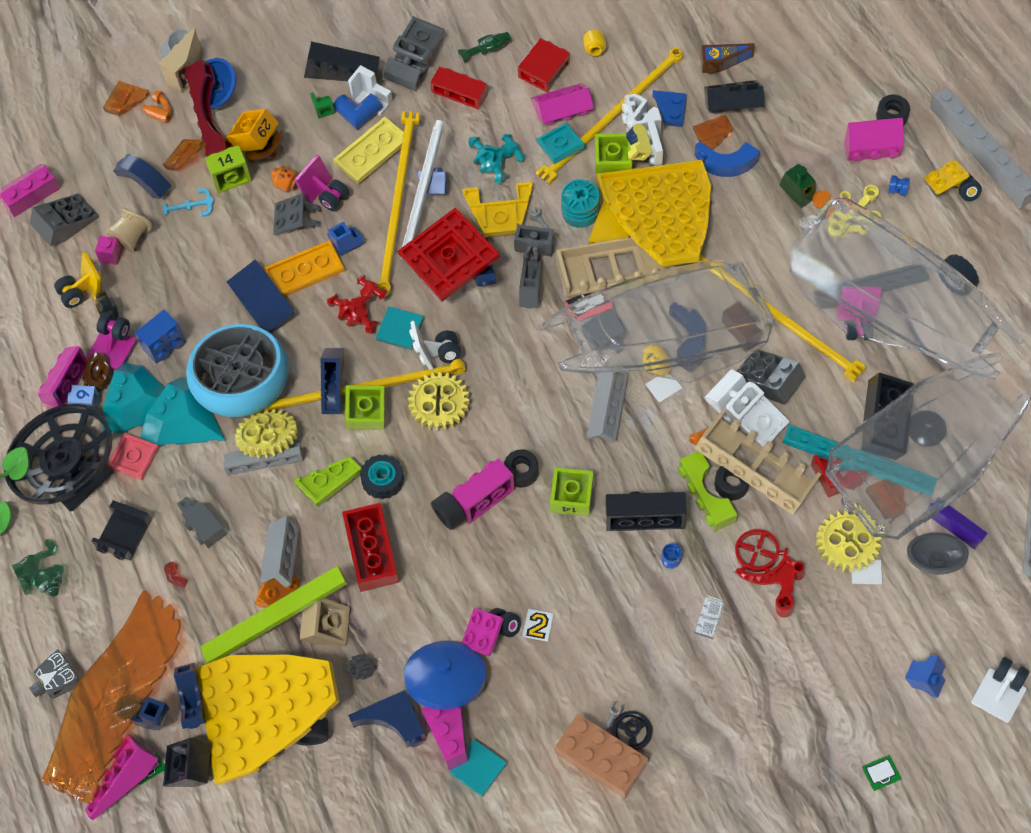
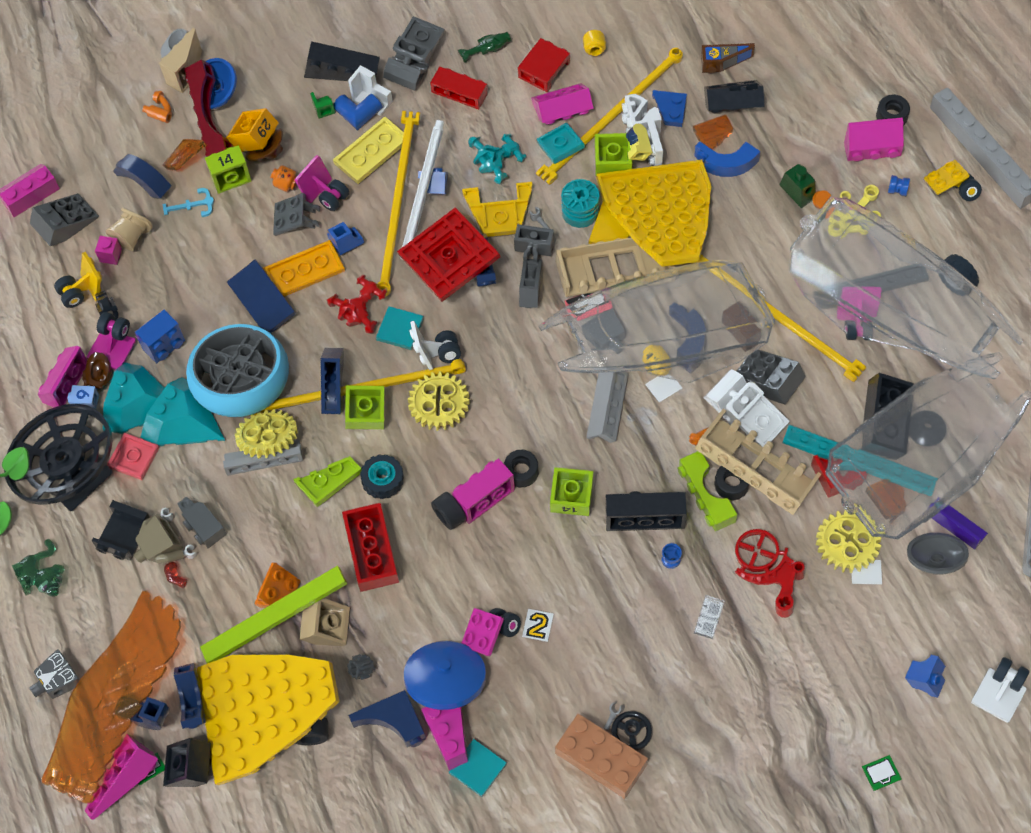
(124, 98): clear orange wing -> none
(159, 541): none -> dark tan torso
(280, 551): light grey panel -> none

